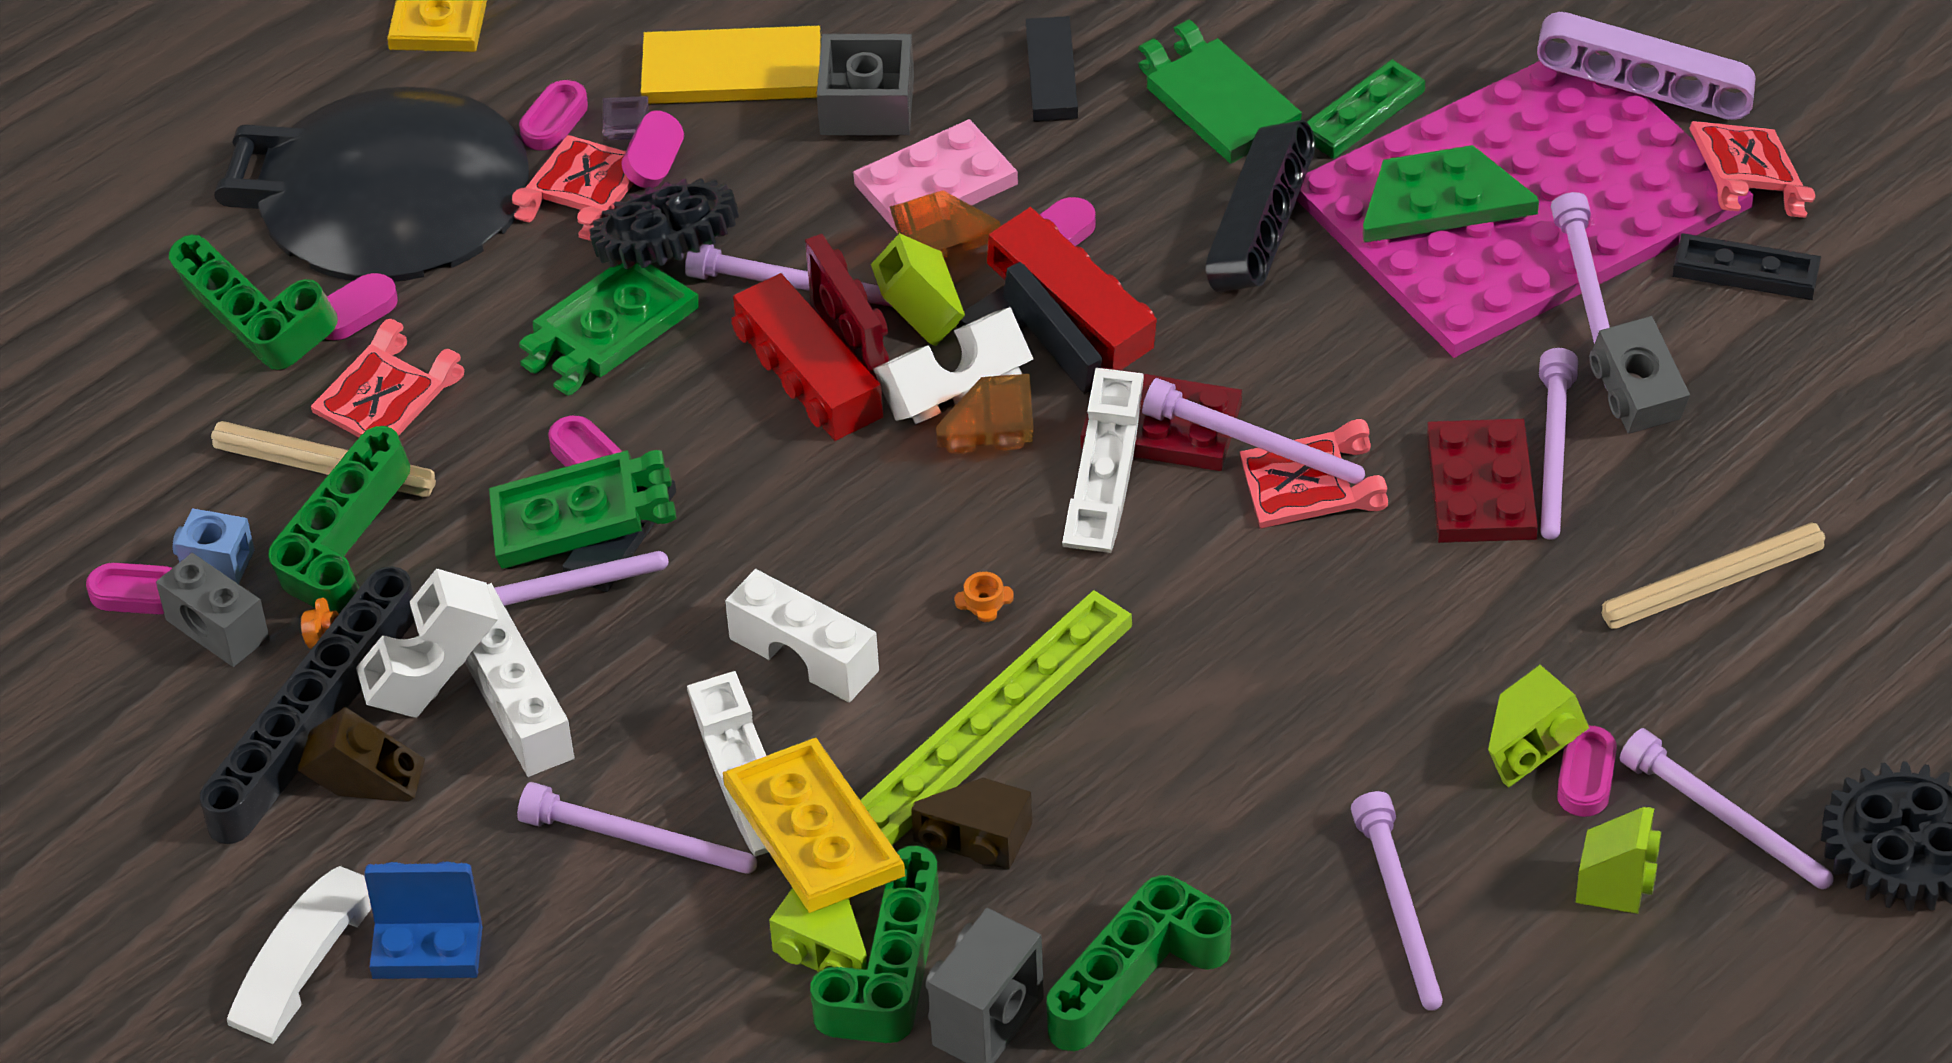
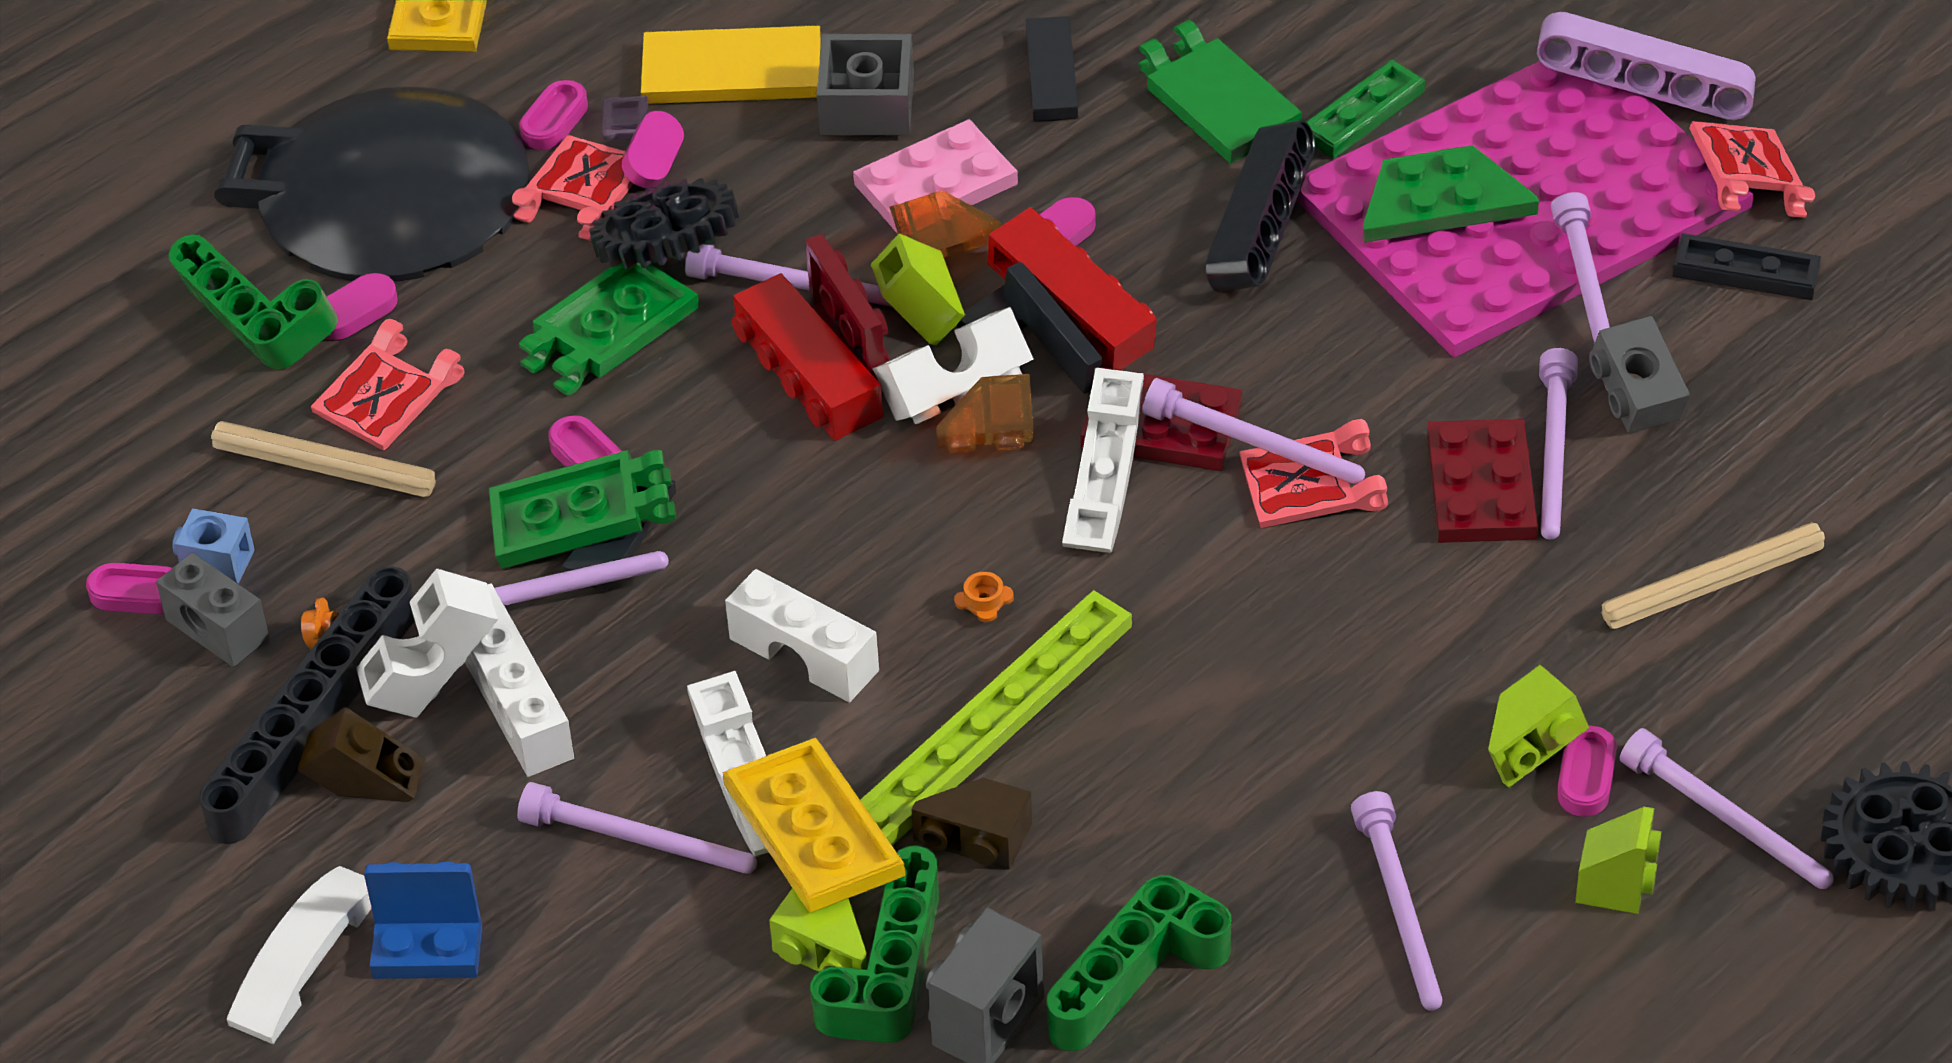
(314, 543): green beam -> none

